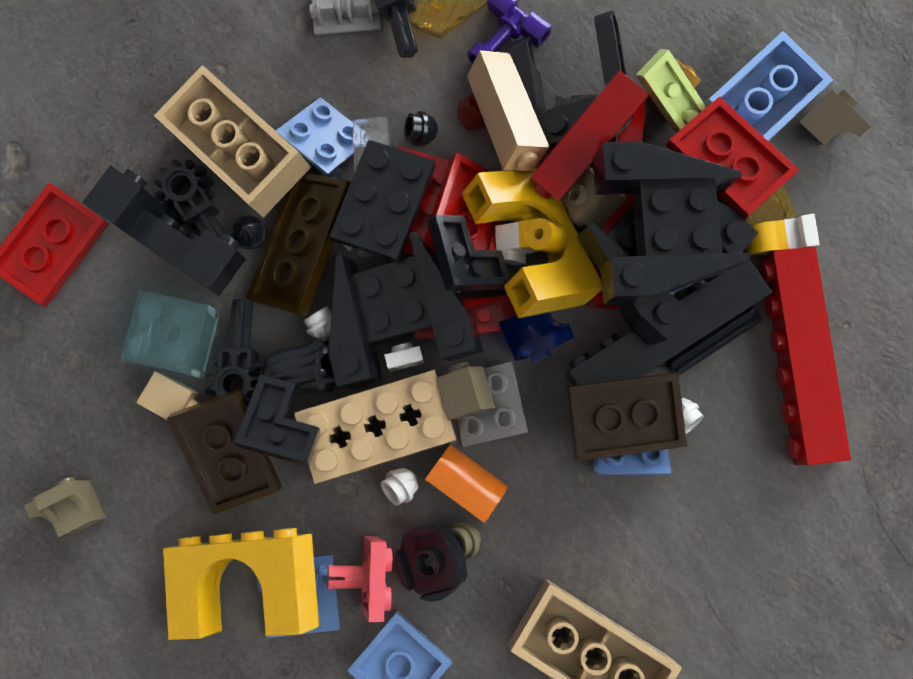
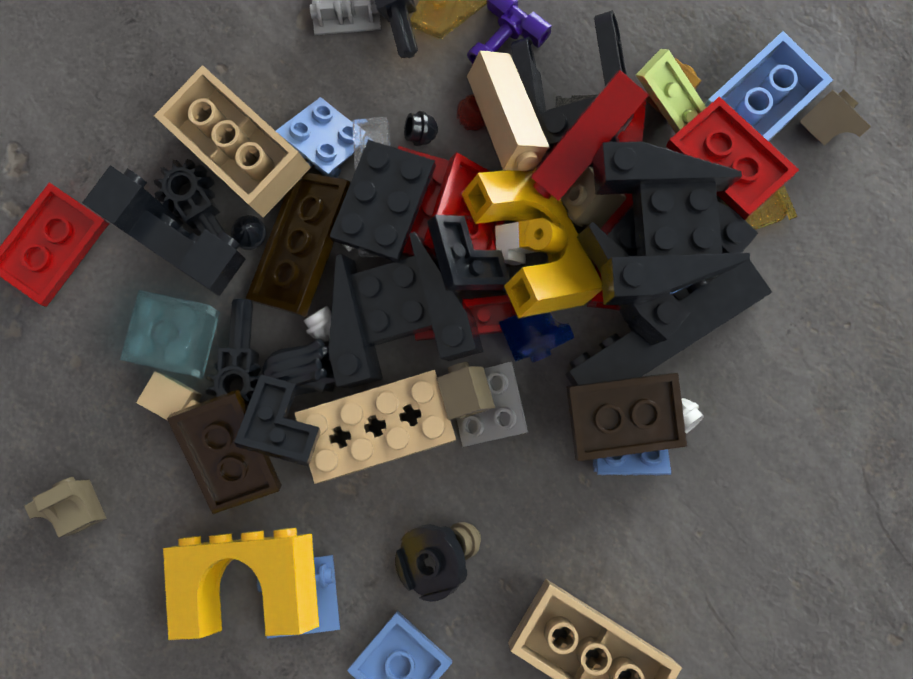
(368, 578): coral plate -> none
(400, 486): white plate -> none
(404, 357): white plate -> none
(467, 483): orange brick -> none
(714, 341): black axle -> none
(784, 235): leg -> none
(804, 357): red brick -> none

